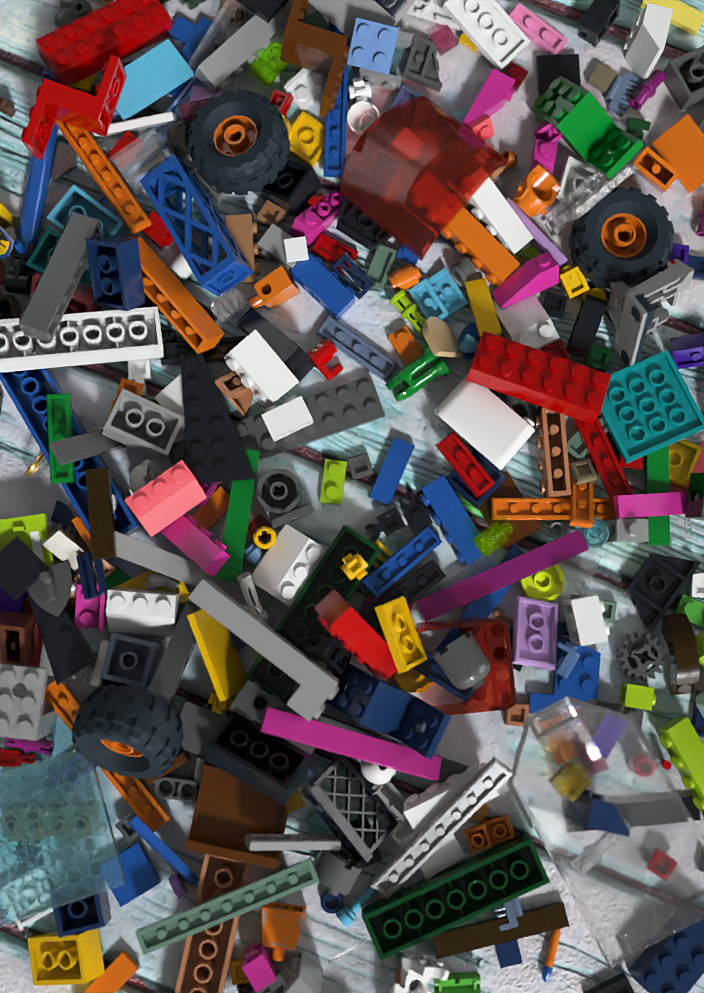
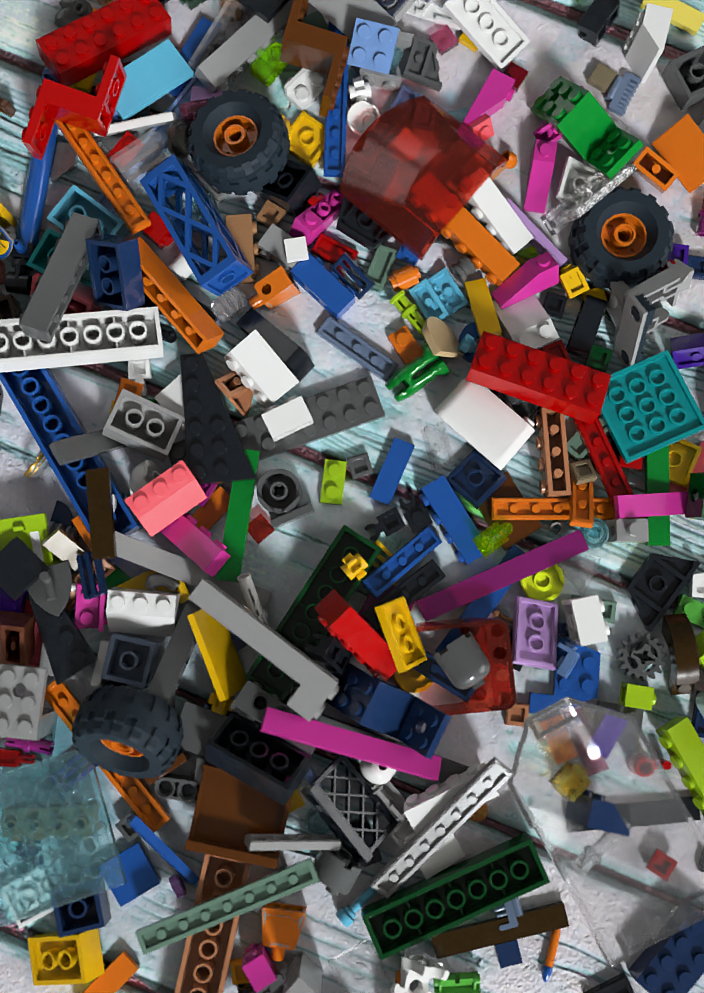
(60, 427): green tile -> none
(173, 350): black tile -> none
(181, 30): blue tile -> none
(253, 554): medium blue cone -> none
(258, 537): yellow cone -> none
(281, 100): red tile -> none
(287, 565): white slope -> none
(322, 354): red piece -> none
(331, 903): dark blue tile -> none
(465, 464): red tile -> none
(489, 832): orange slope -> none
(536, 192): orange helmet -> none
(537, 30): bright pink tile -> none
(553, 66): black tile -> none
(637, 125): dark green tile -> none
(647, 90): magenta pin -> none
(680, 528): clear tile -> none

